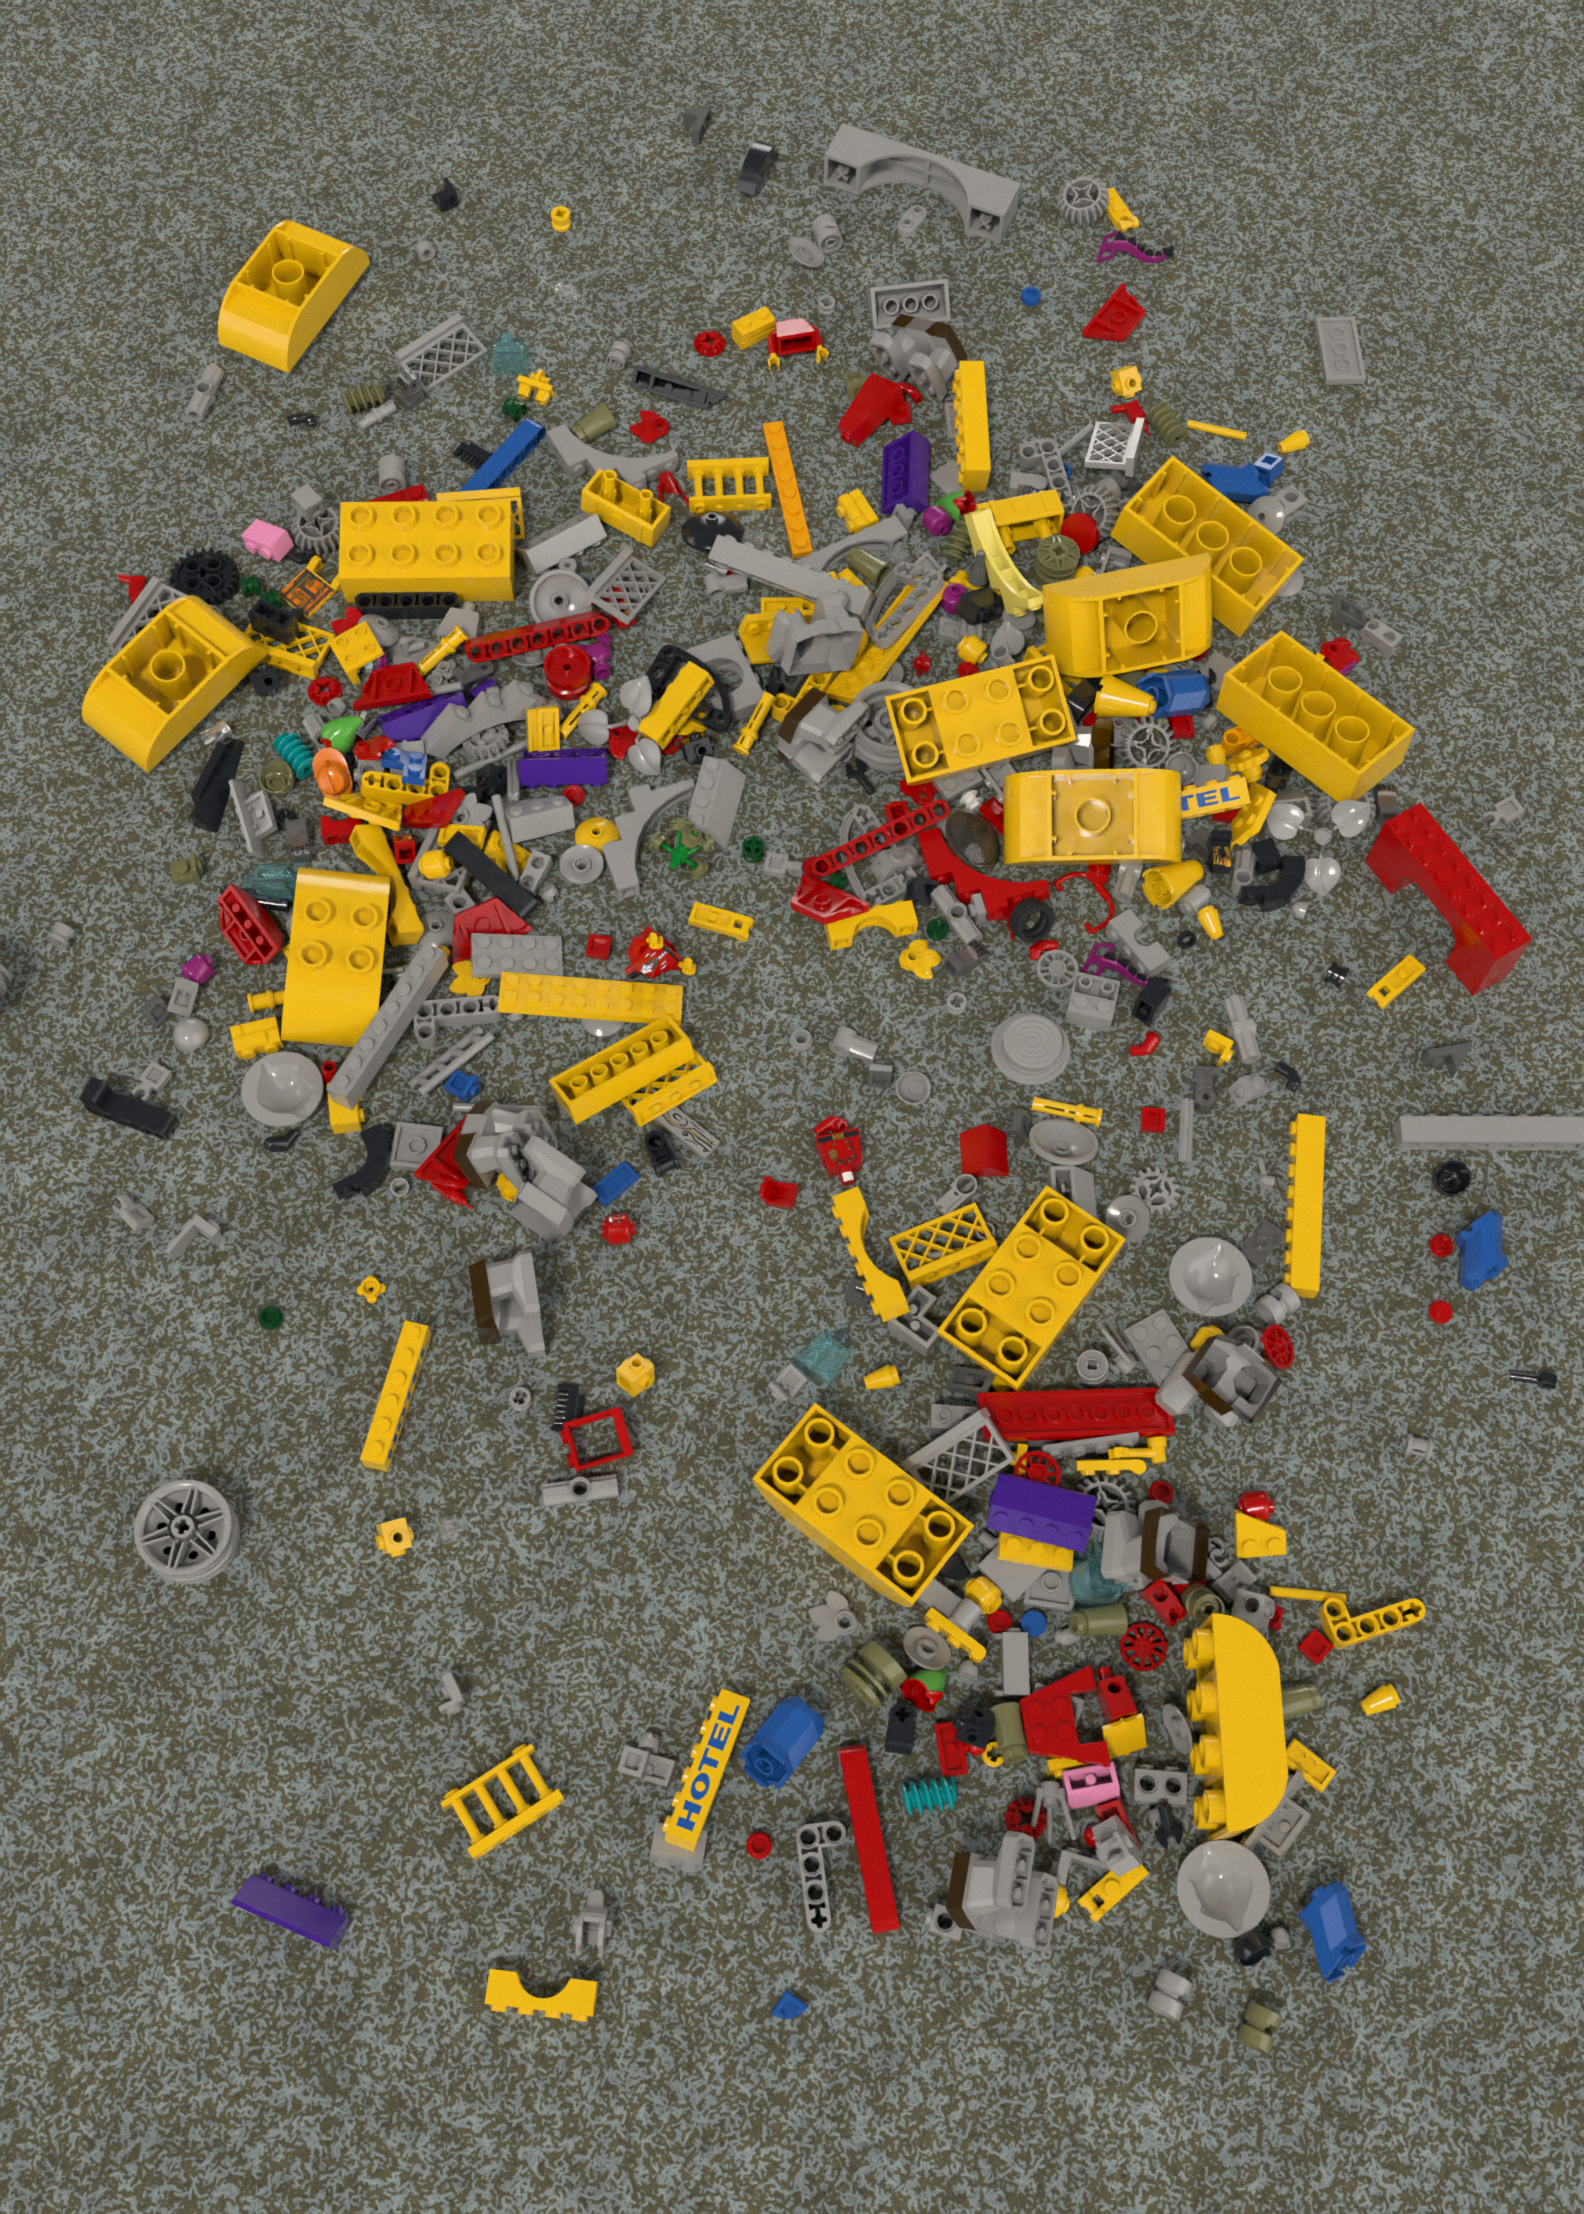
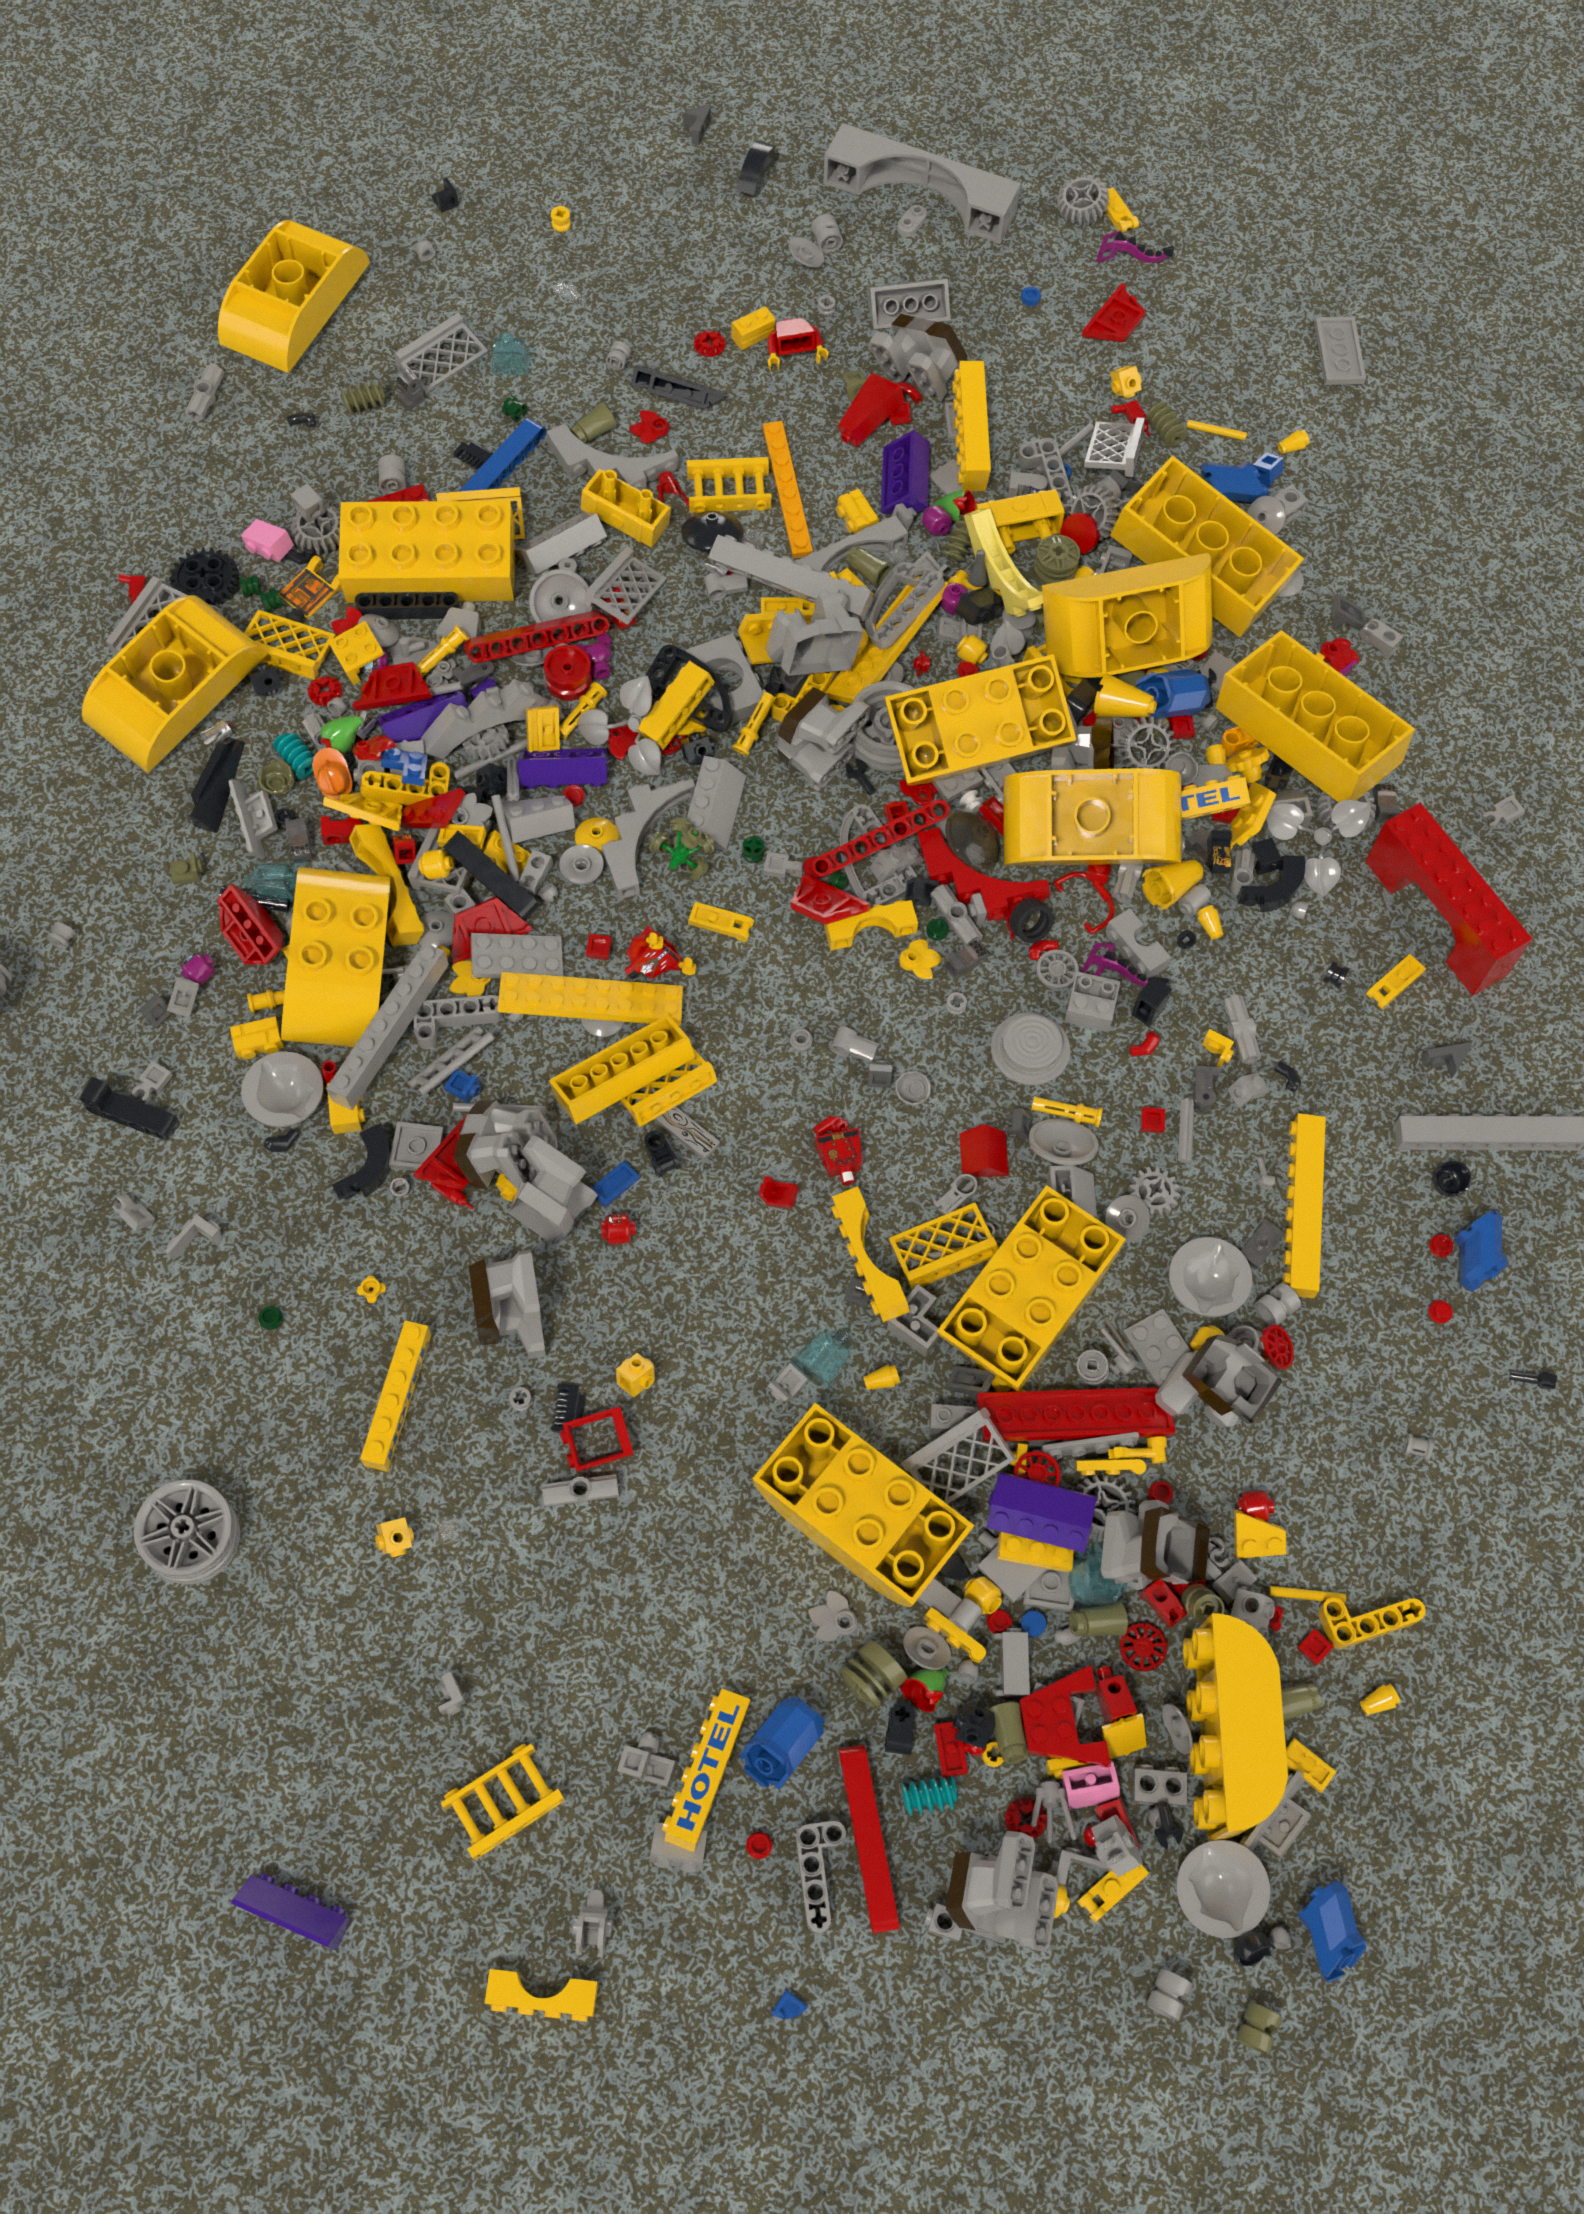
(190, 1034): light grey hair -> none
(273, 622): black brick -> none
(376, 415): light grey pin -> none
(536, 383): yellow hips -> none

